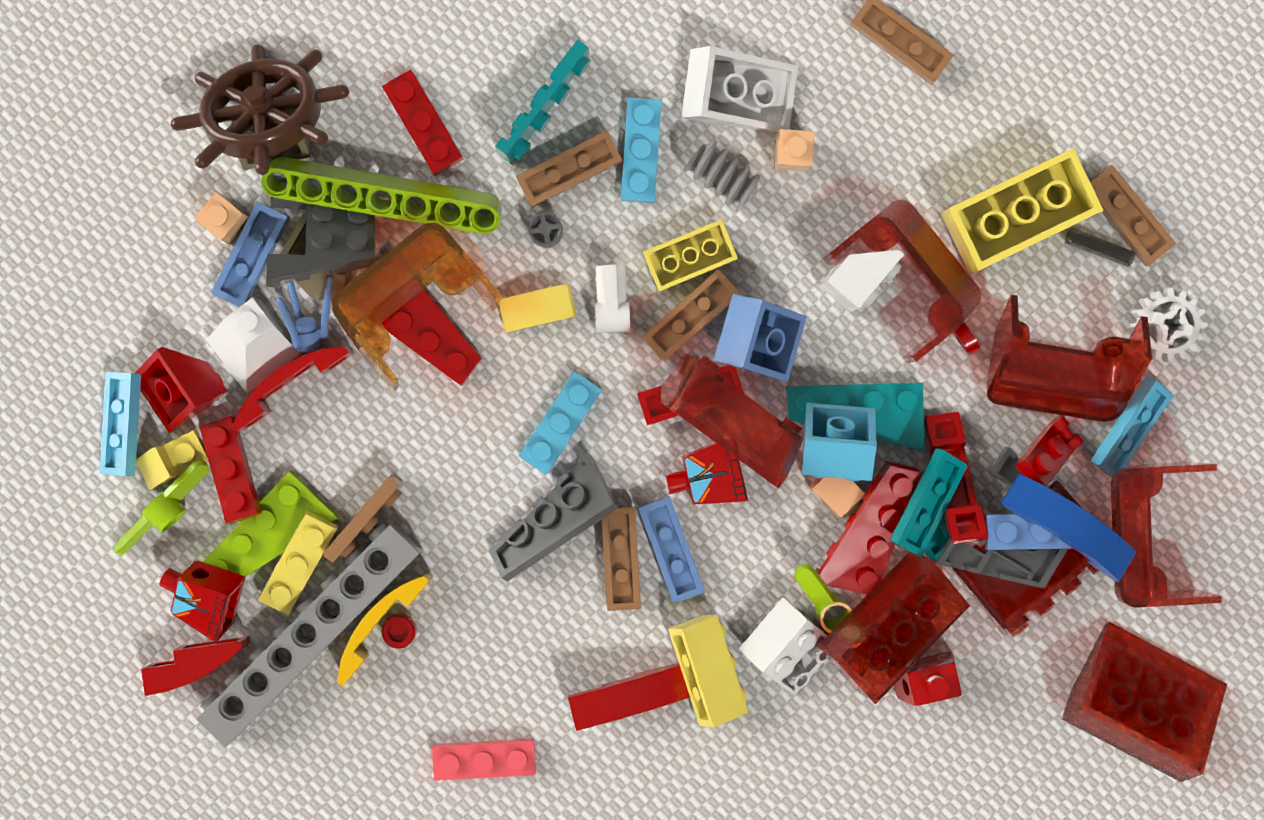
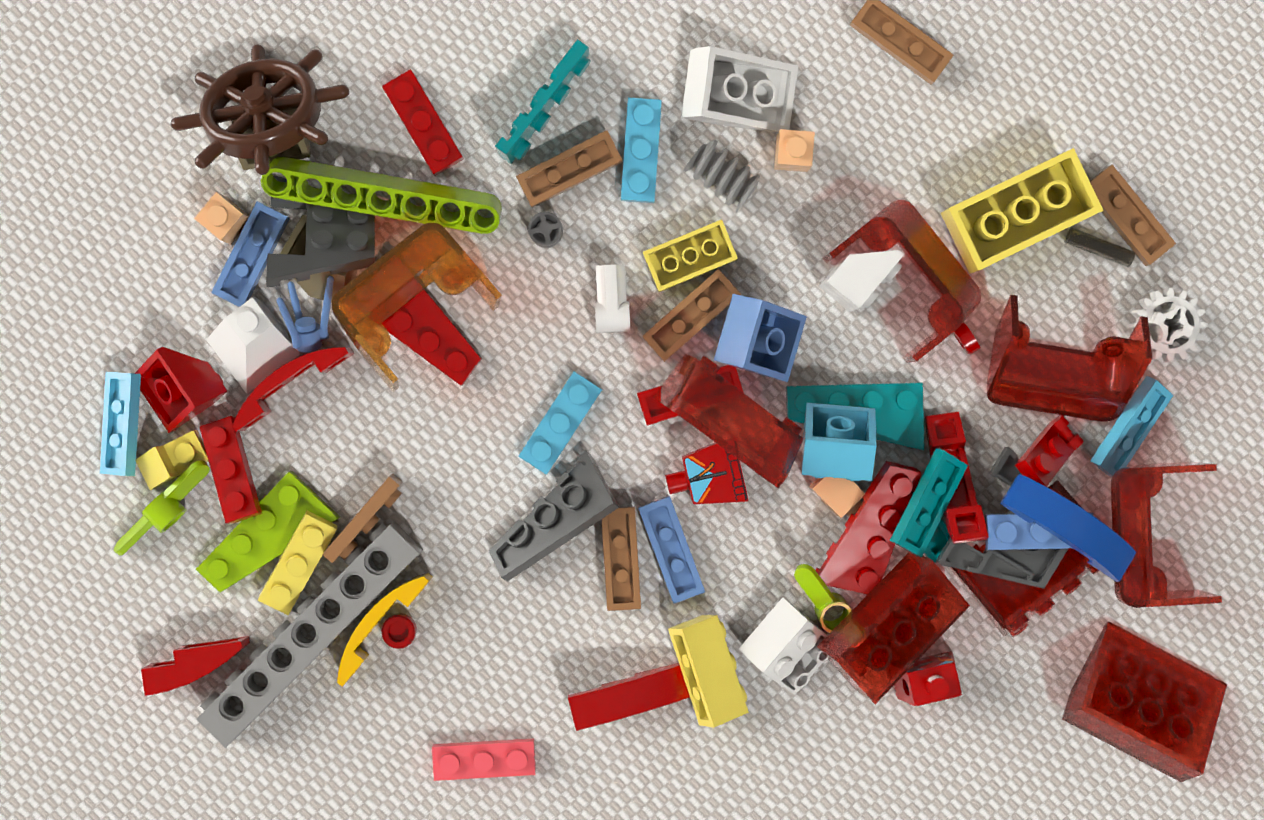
(204, 597): red torso -> none
(537, 308): light yellow slope -> none

